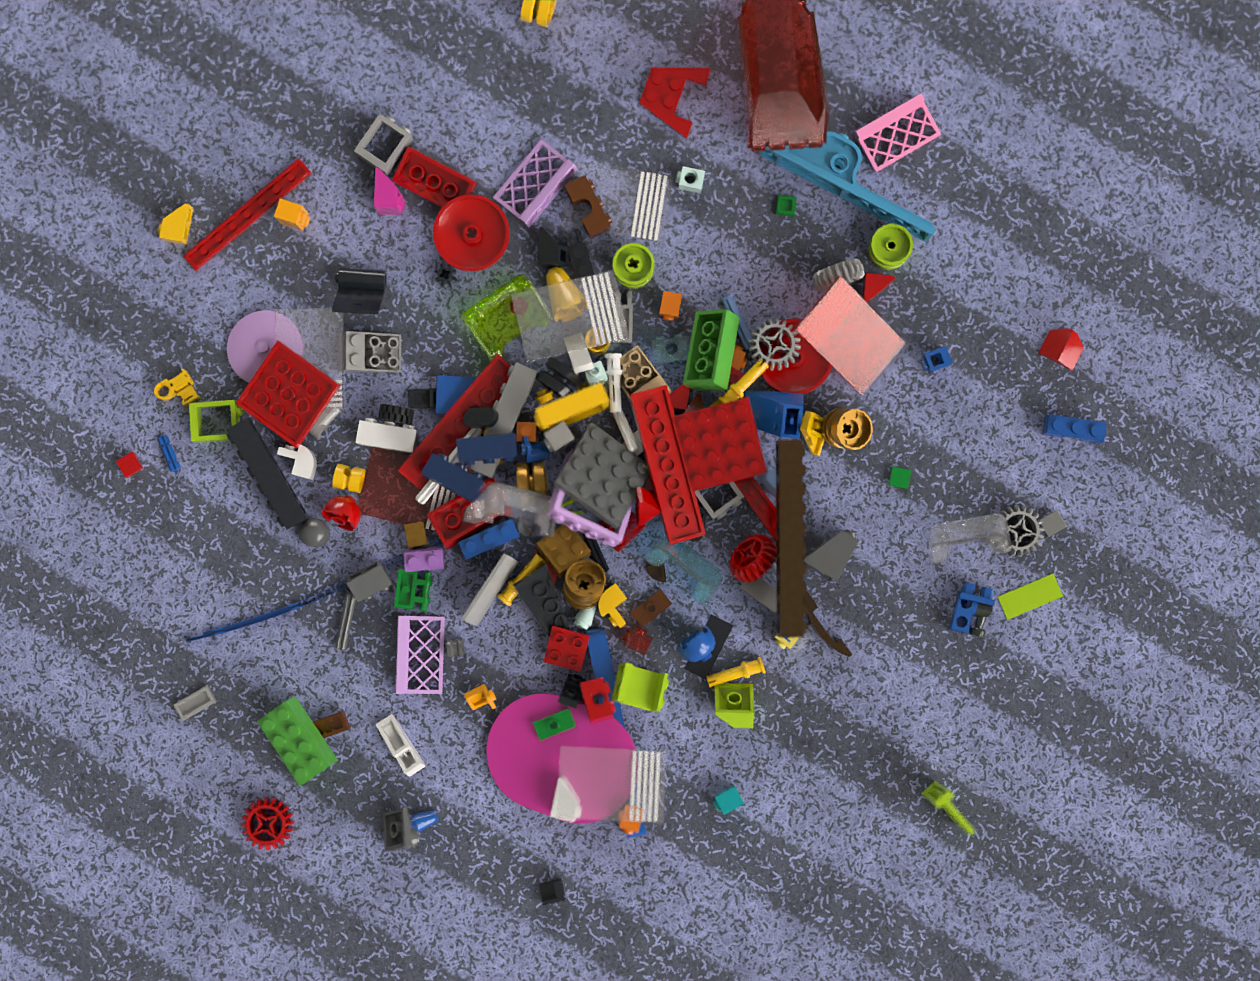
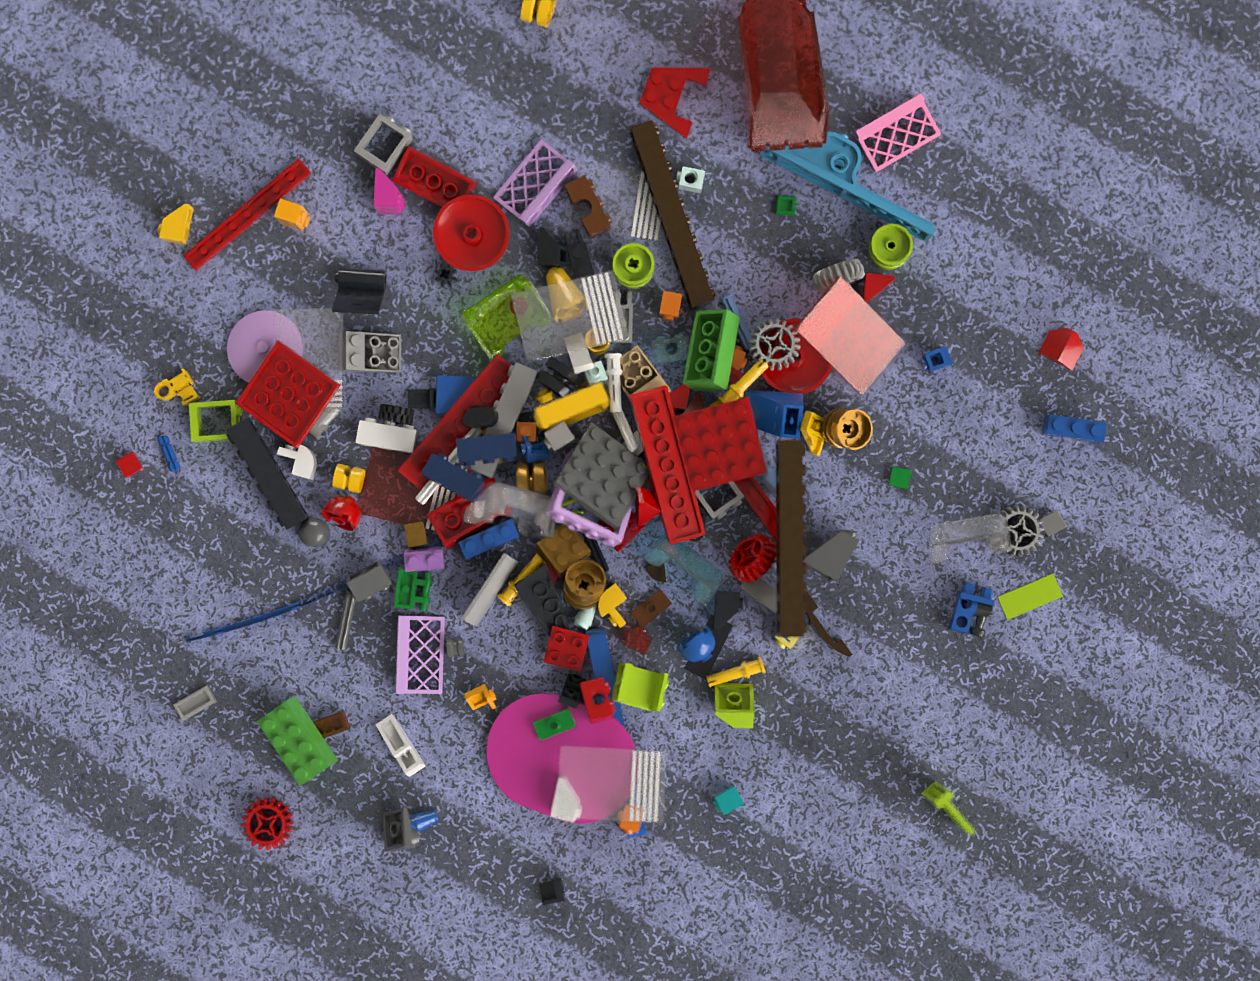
(671, 214): none -> dark brown brick
(726, 606): none -> black slope

